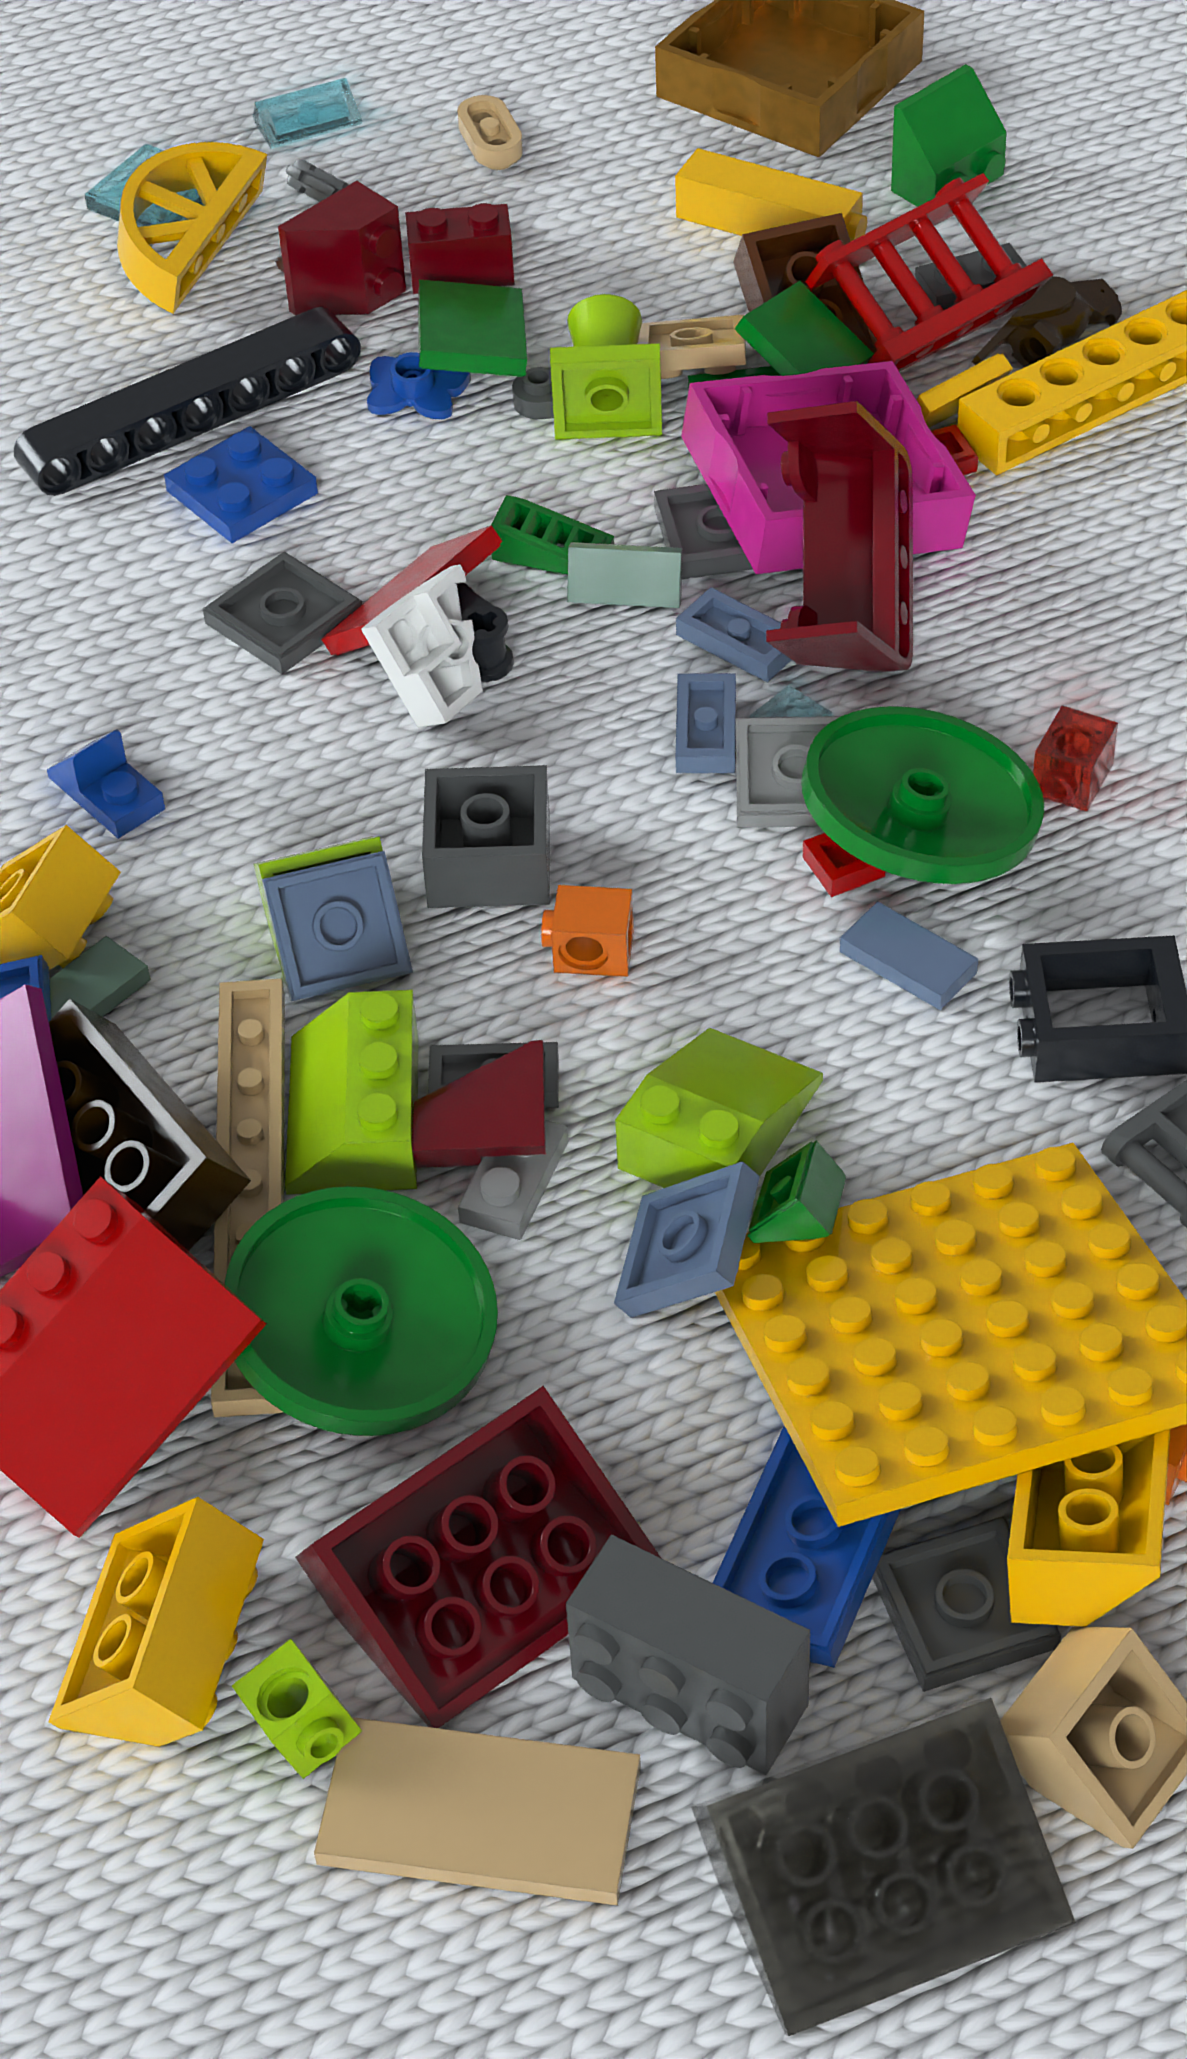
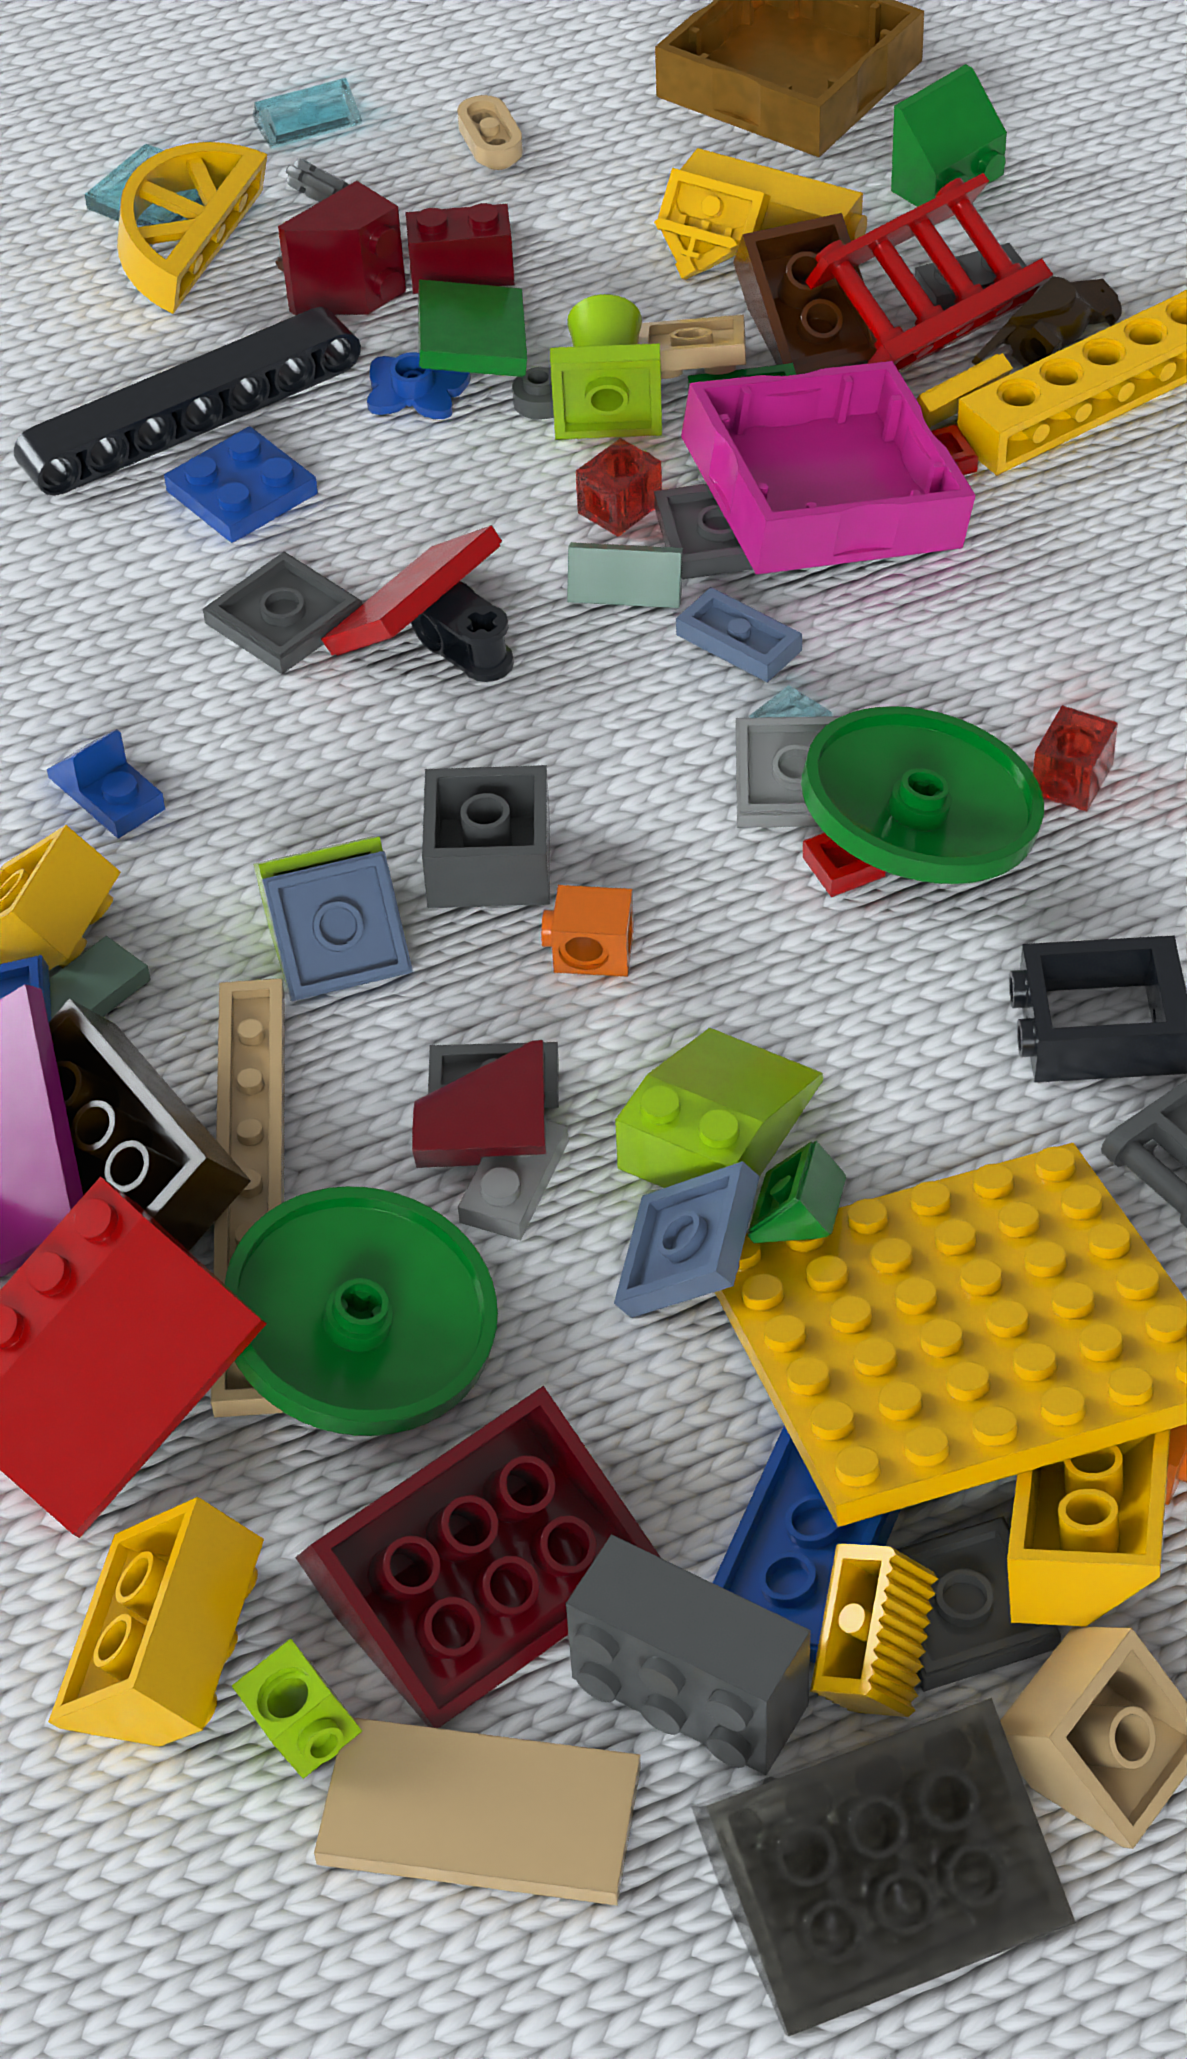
(354, 1095): lime slope -> none
(428, 649): white slope -> none
(532, 535): green slope -> none
(618, 486): none -> clear red brick
(706, 723): sand blue plate -> none
(707, 219): none -> yellow slope
(801, 334): green tile -> none
(854, 540): dark red windscreen -> none
(873, 1630): none -> yellow brick
(908, 955): sand blue tile -> none

